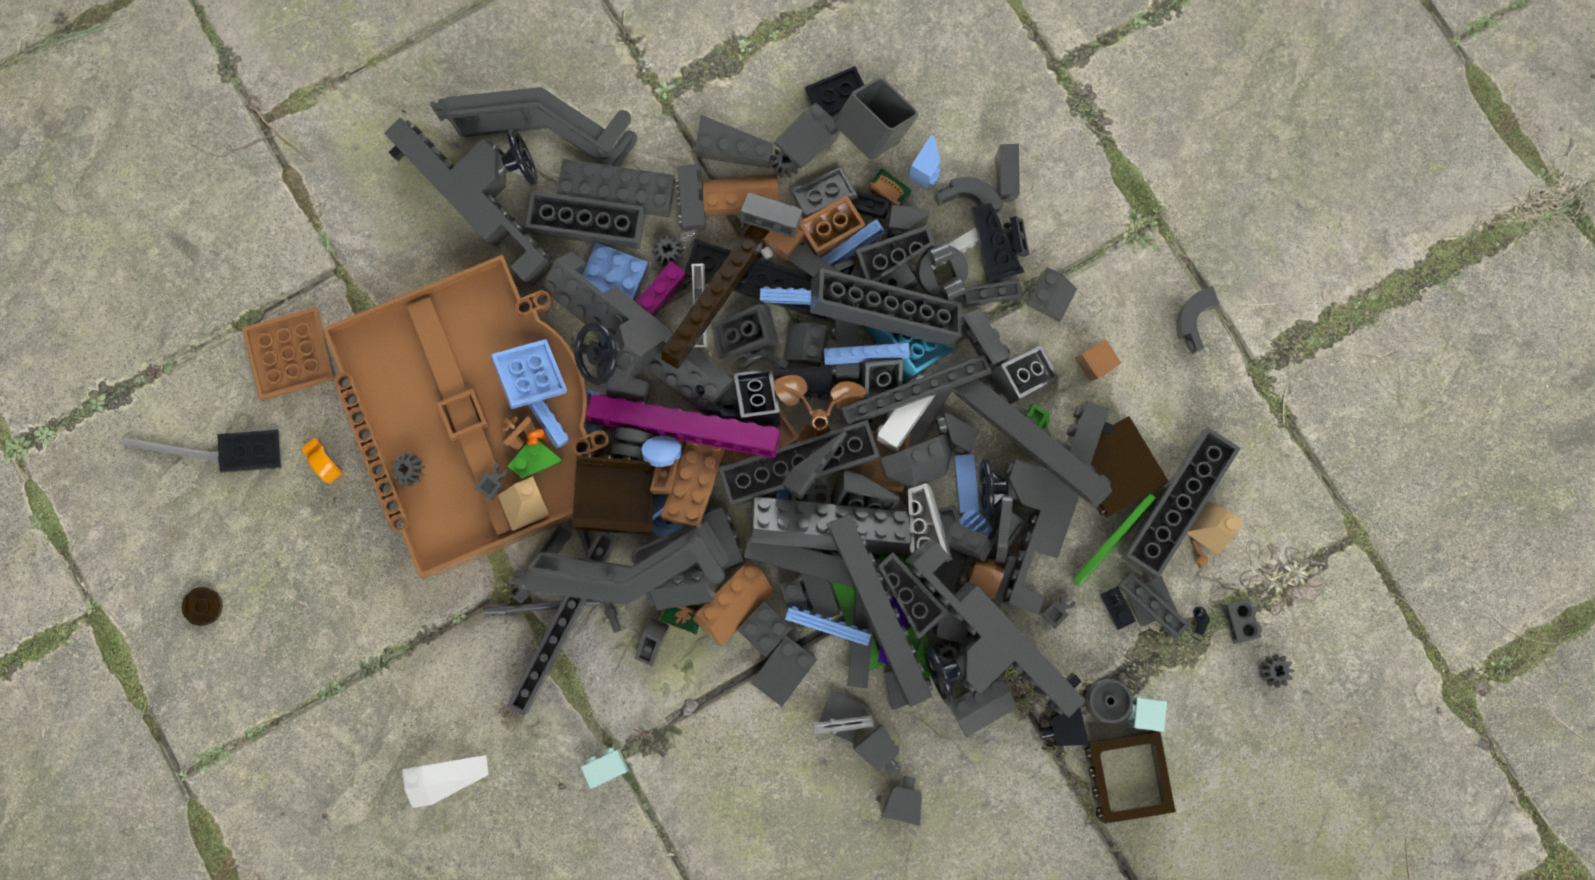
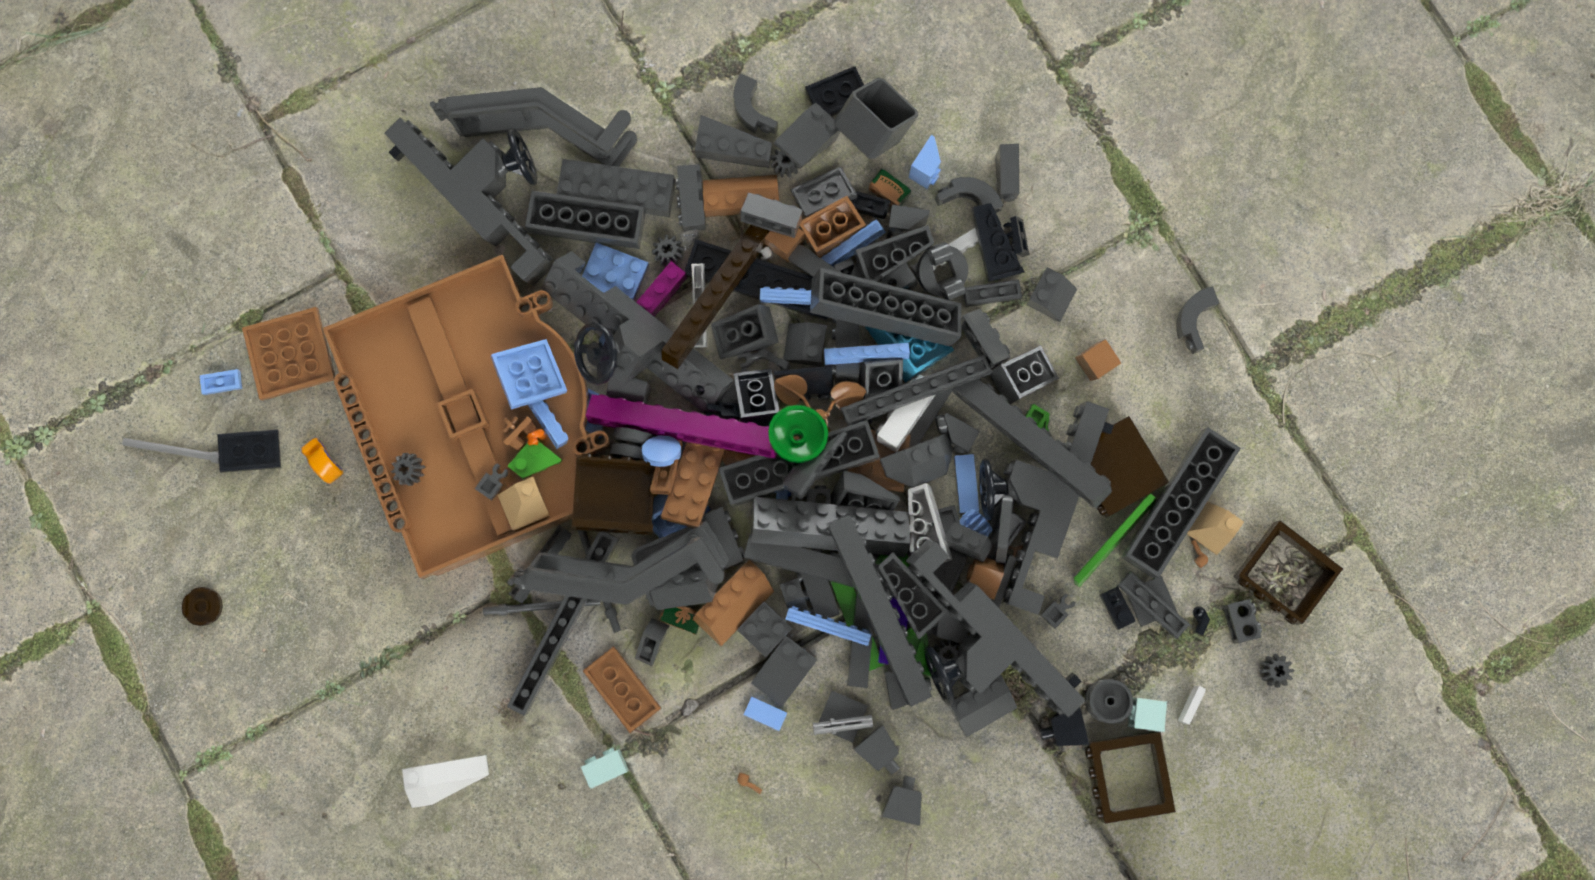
(220, 382): none -> light blue plate
(622, 689): none -> medium nougat tile
(743, 780): none -> medium nougat hand
(749, 117): none -> dark grey arch
(765, 713): none -> light blue tile
(799, 422): none -> green dish
(1191, 705): none -> white tile
(1330, 572): none -> dark brown piece

